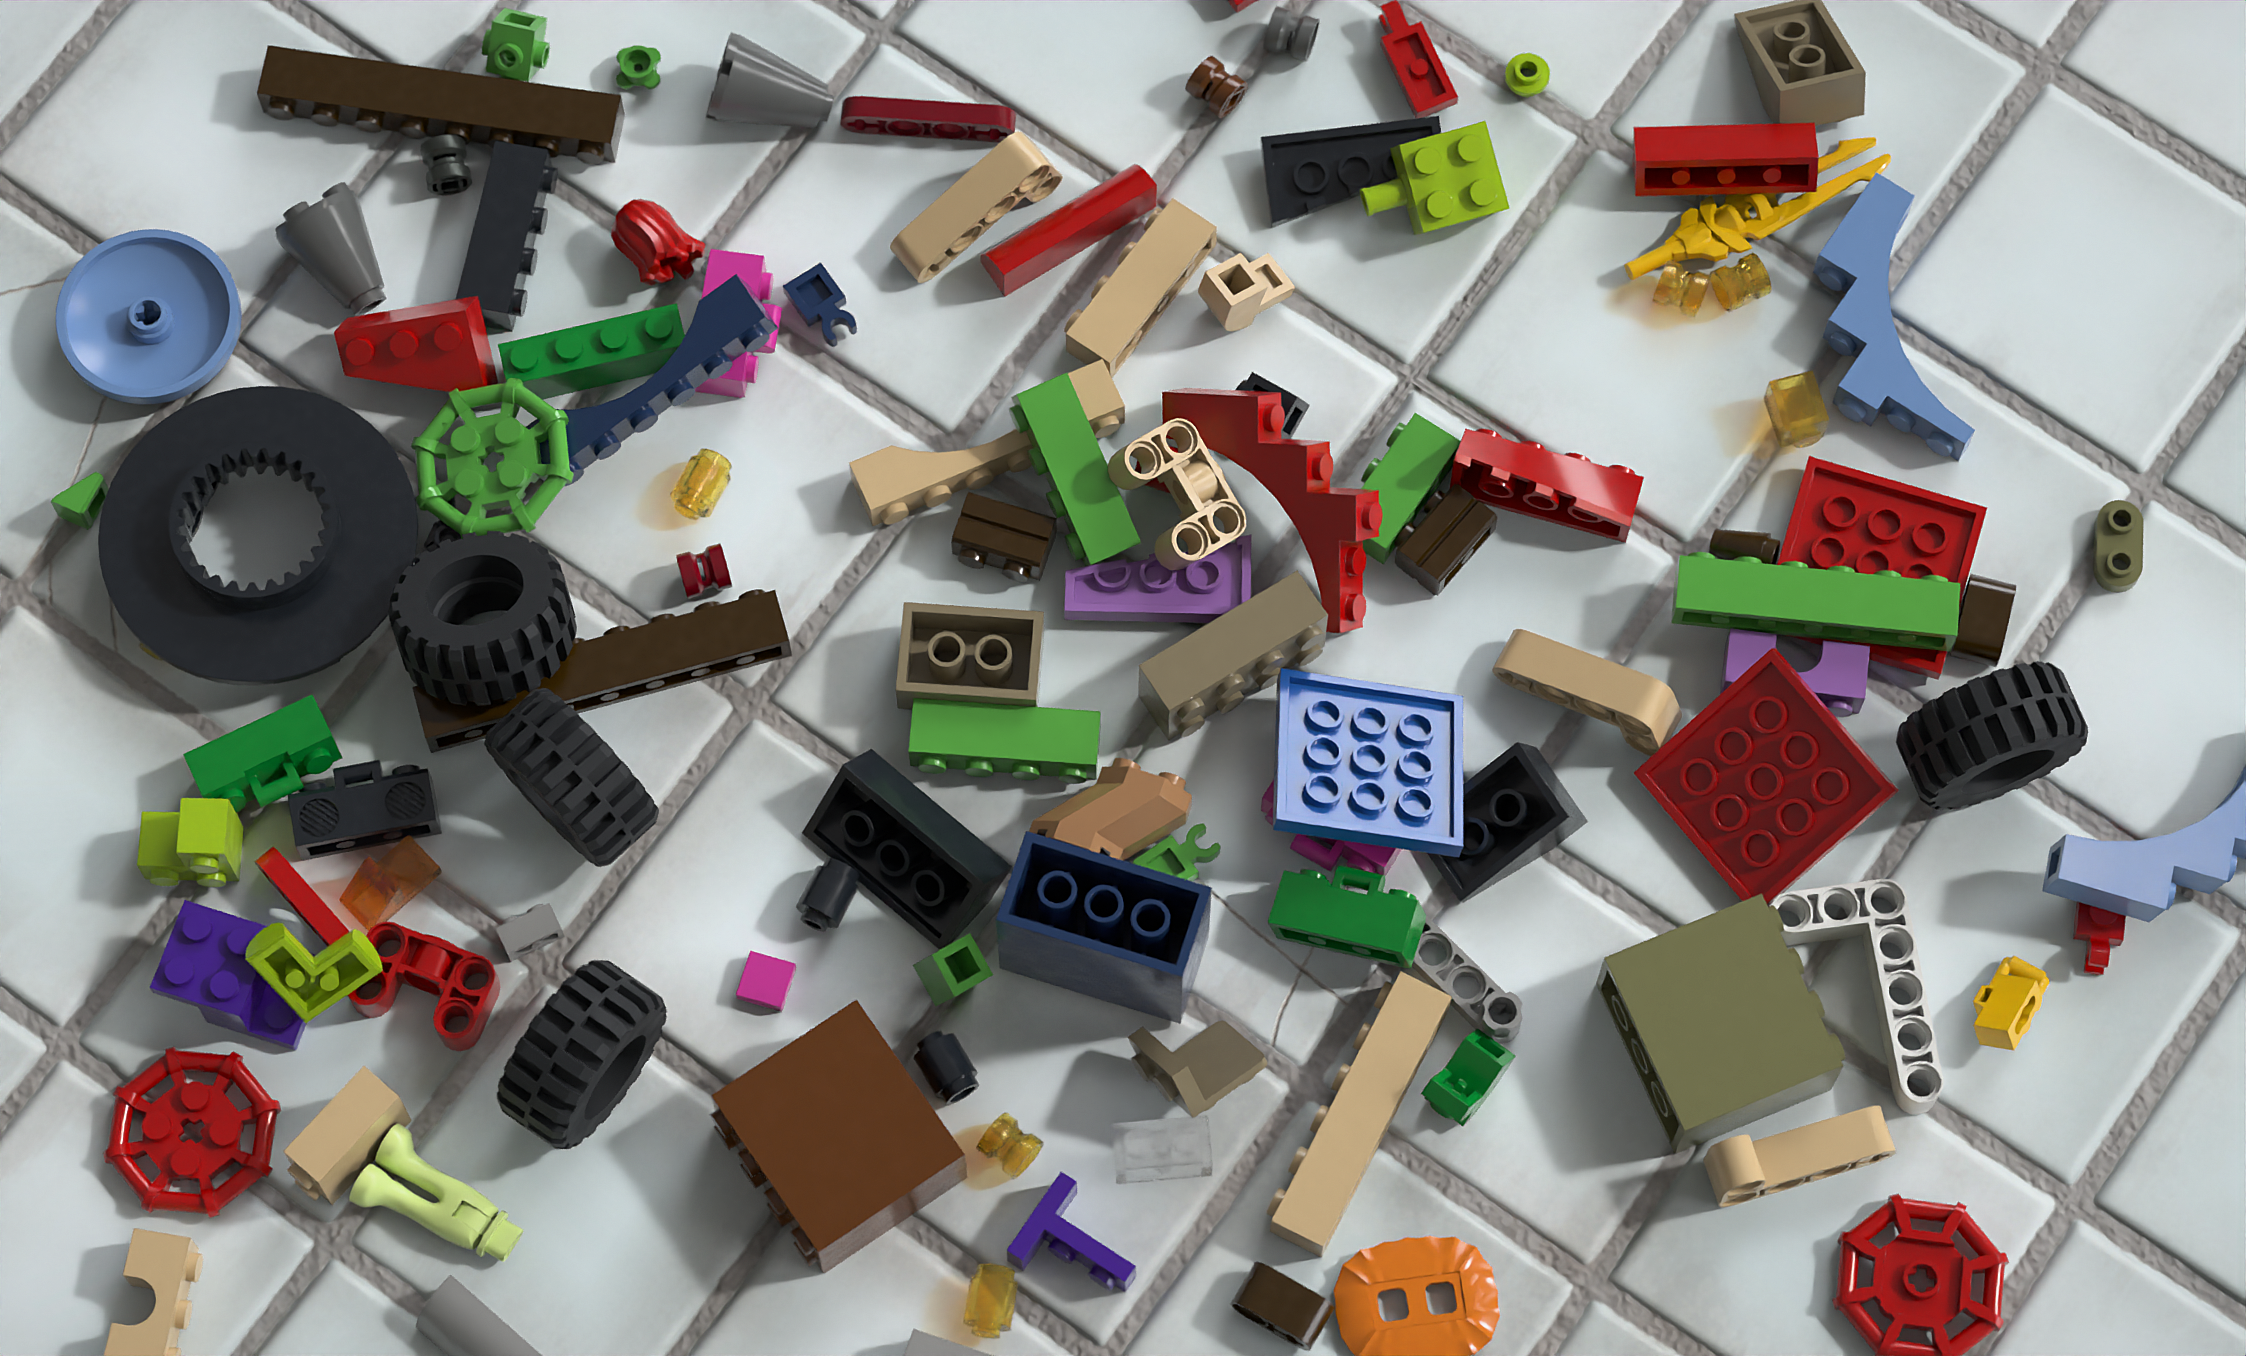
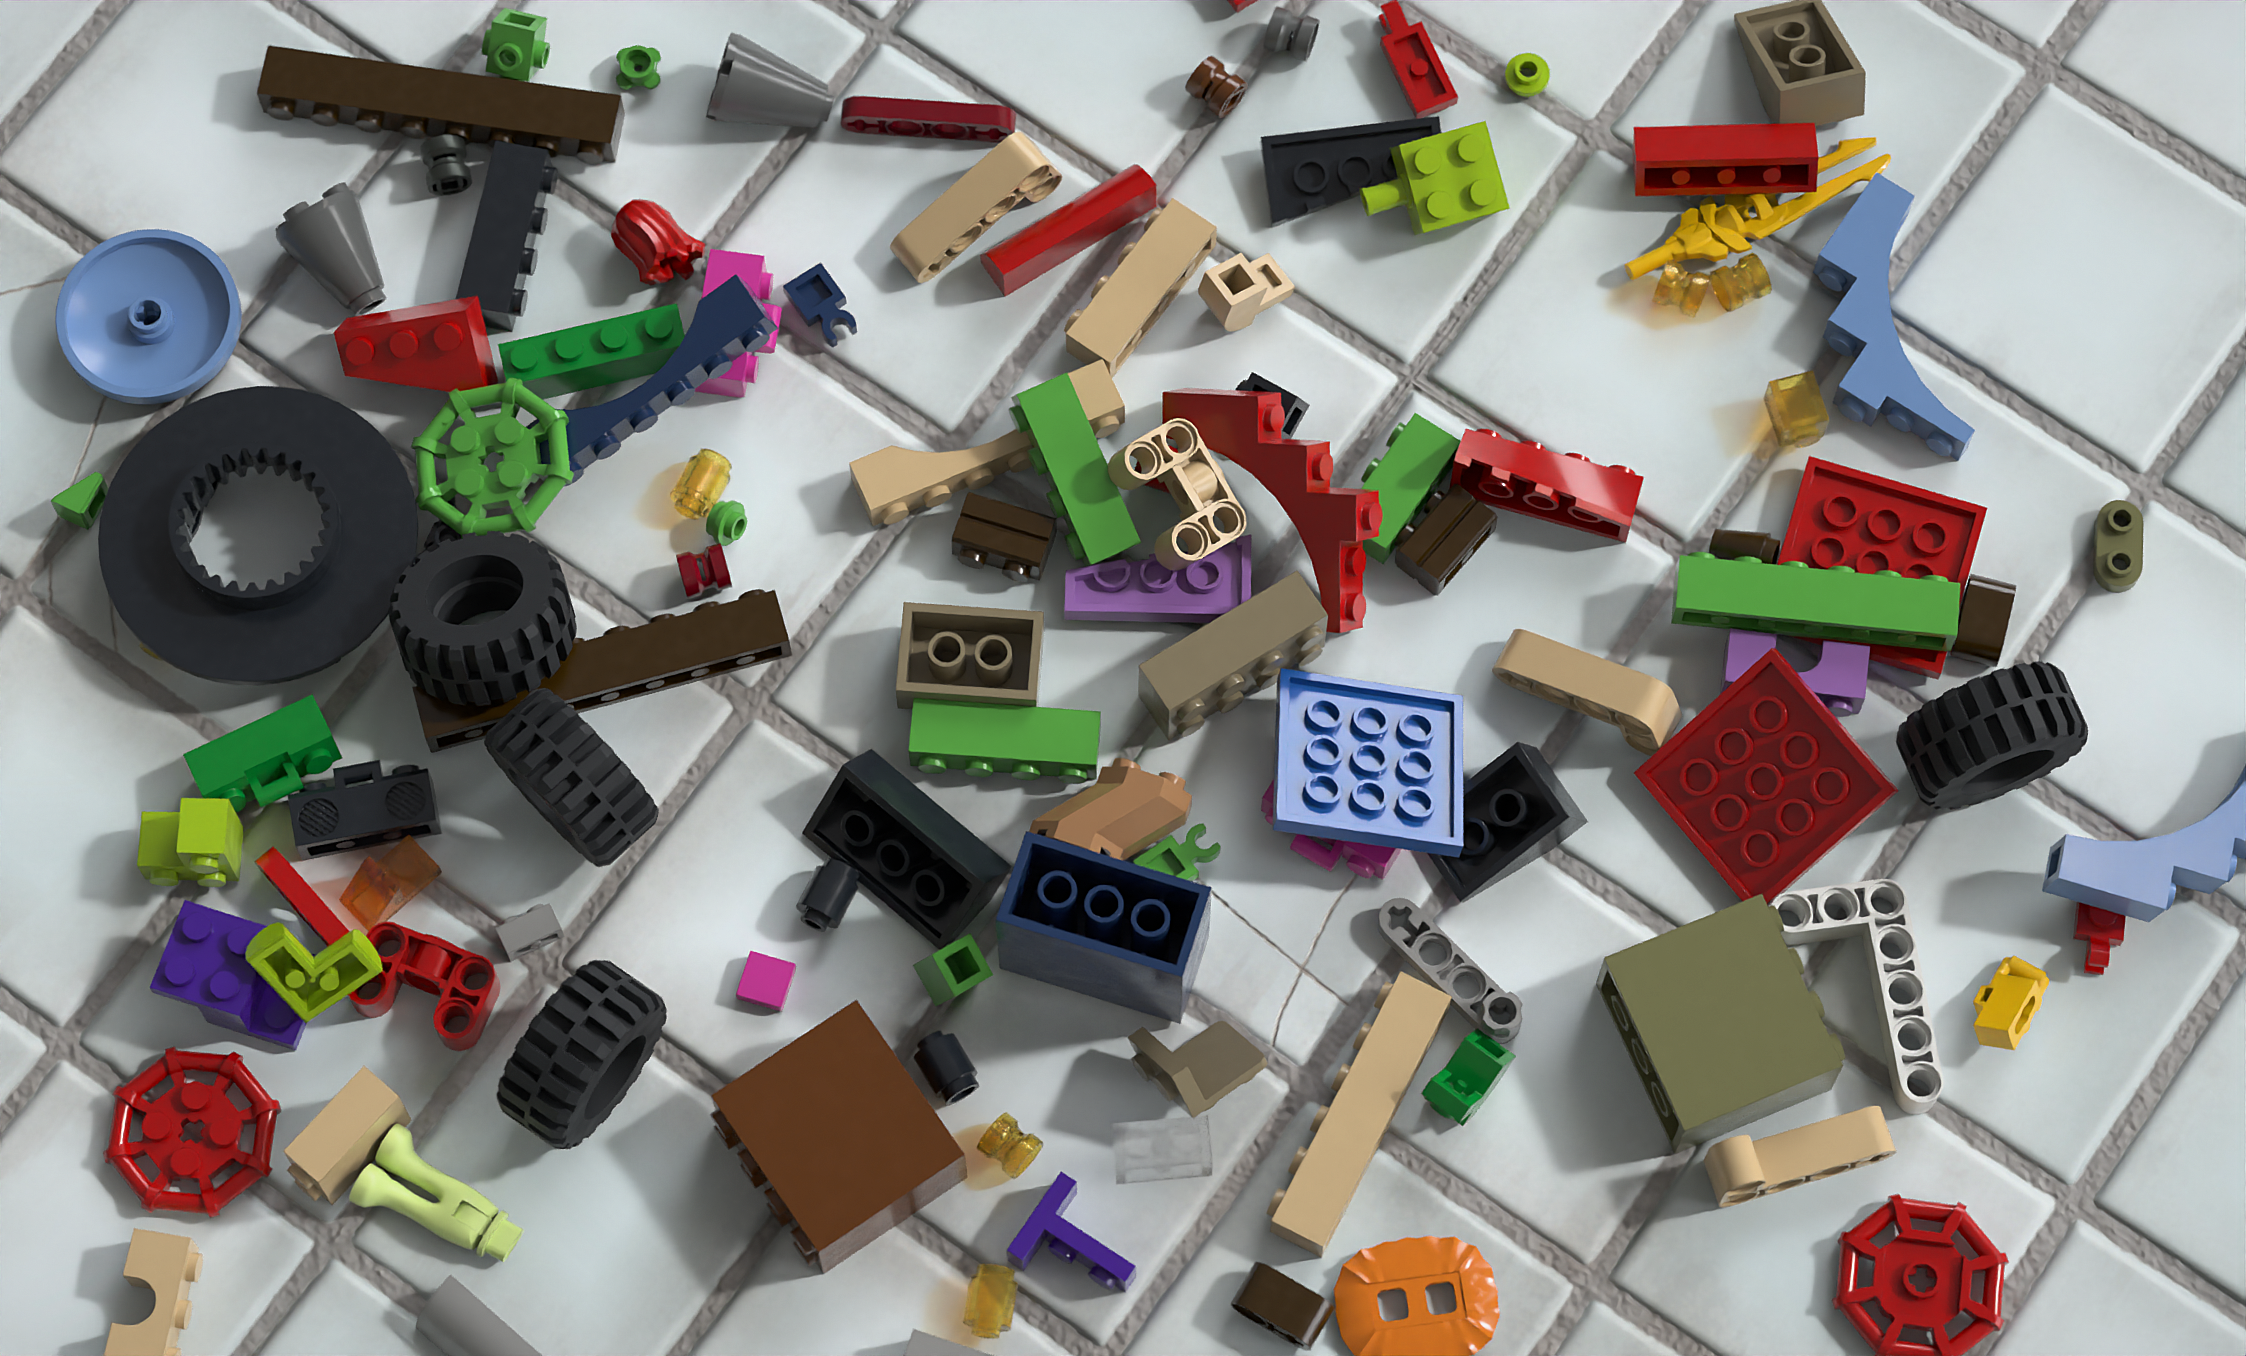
(726, 522): none -> bright green plate
(1345, 921): green piece -> none

